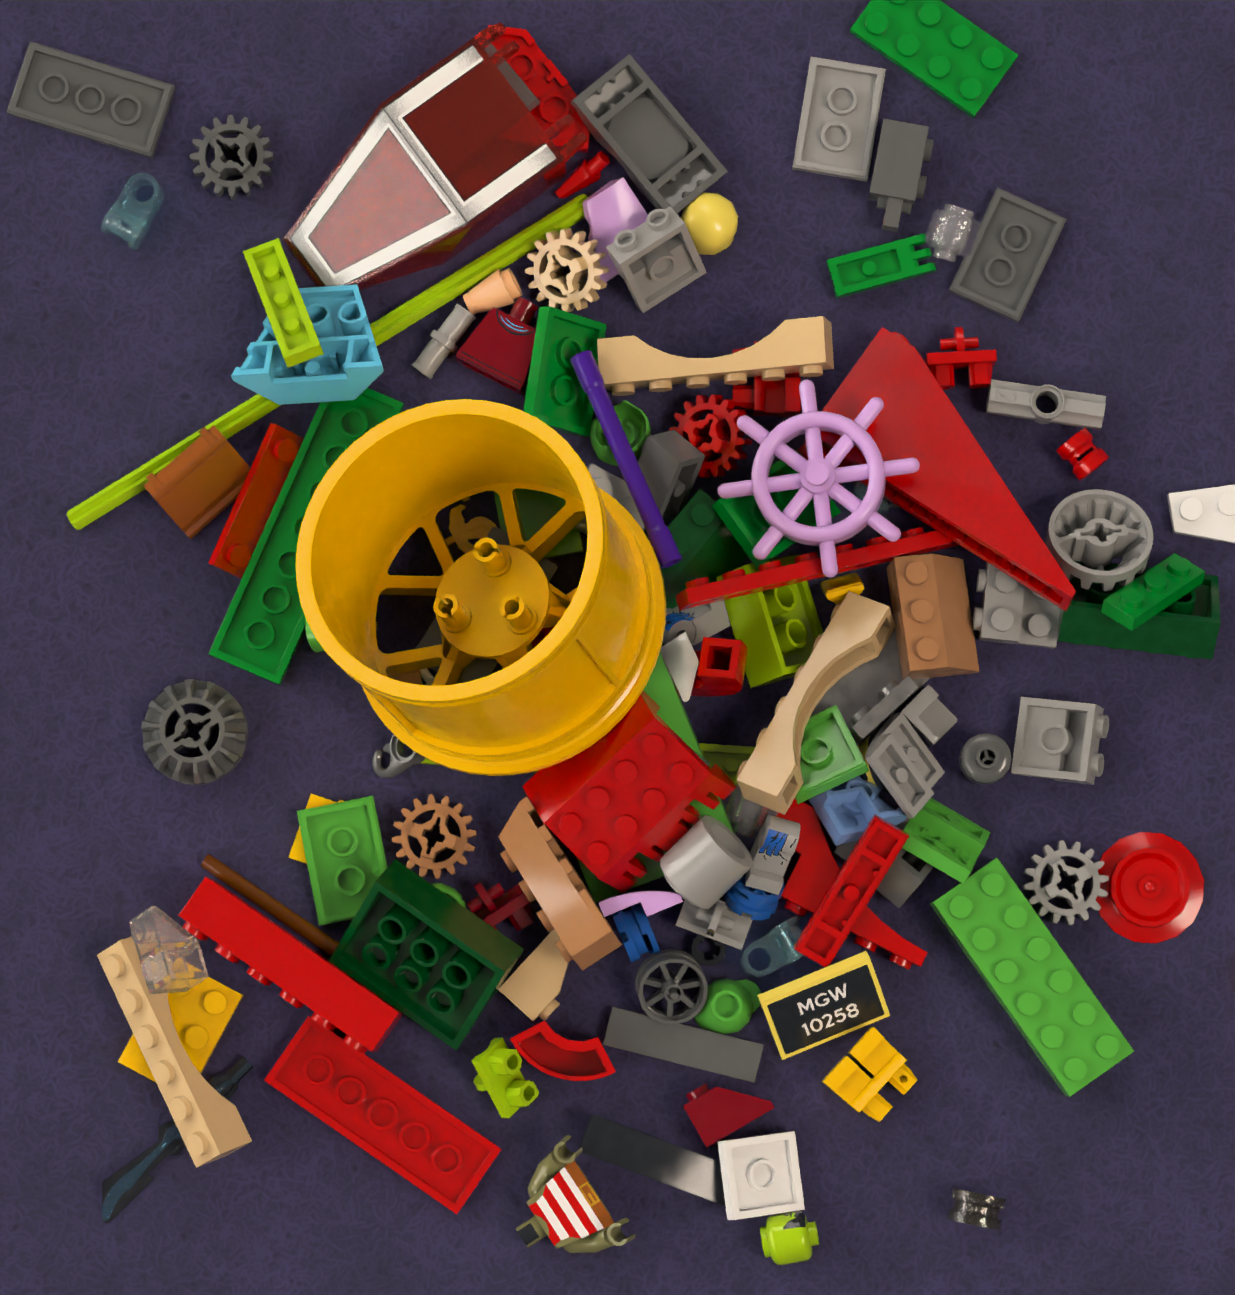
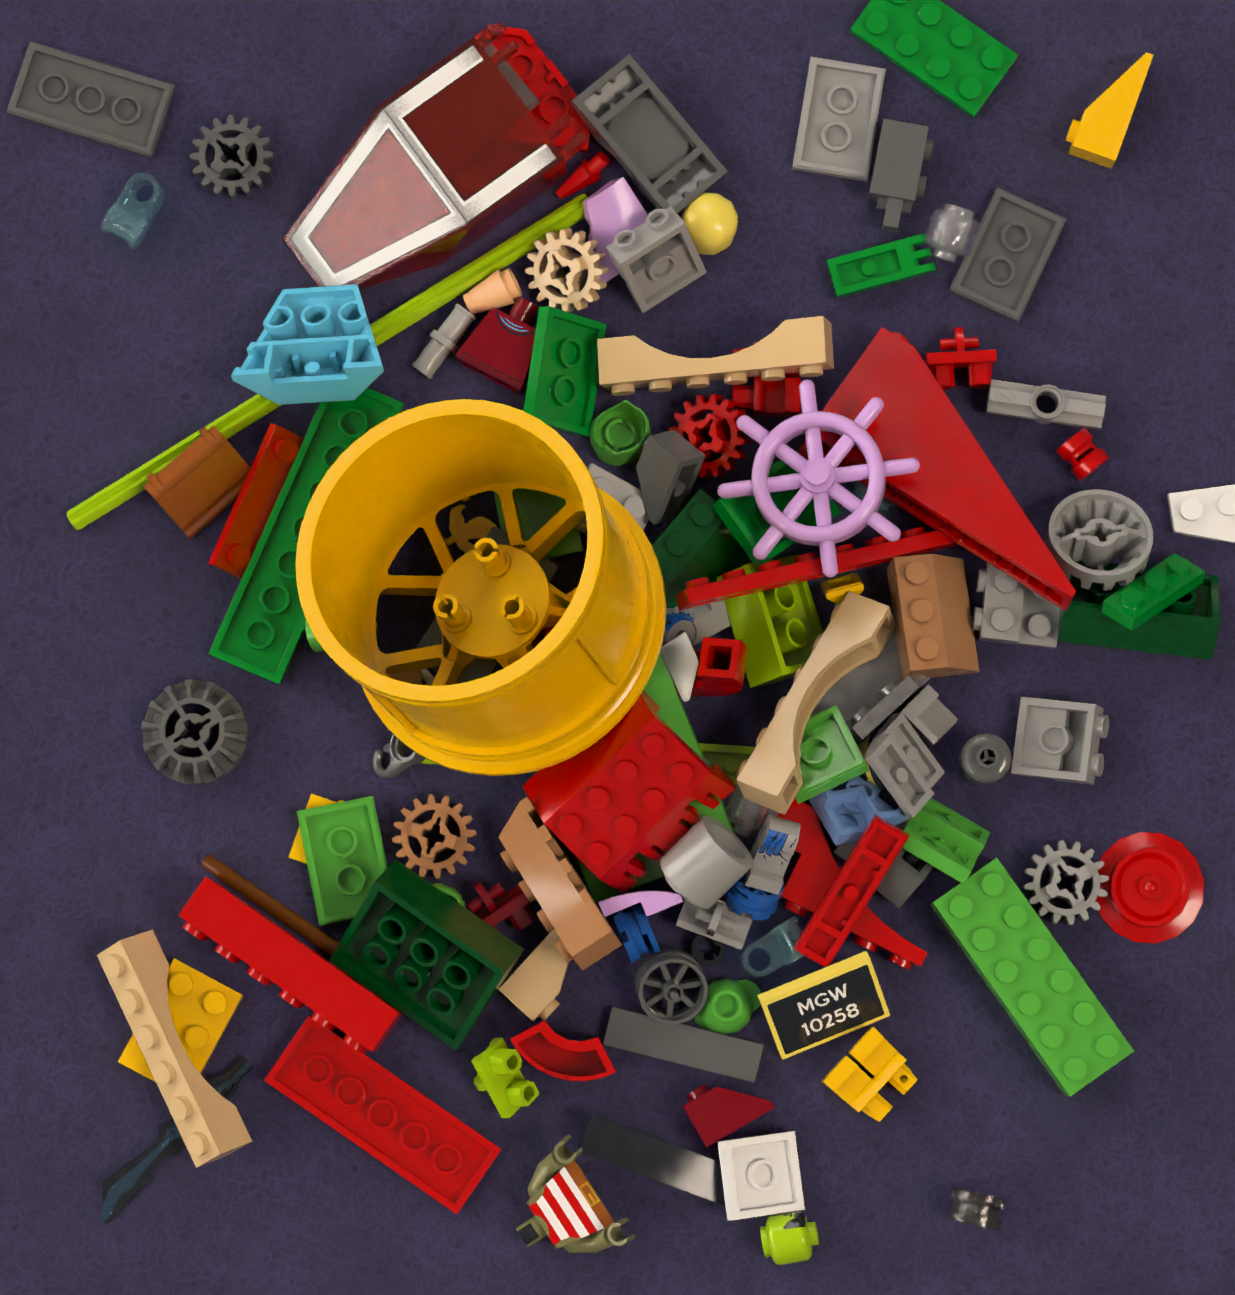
(167, 953): clear slope -> none
(283, 303): lime plate -> none
(593, 385): dark purple piece -> none
(1106, 120): none -> yellow slope

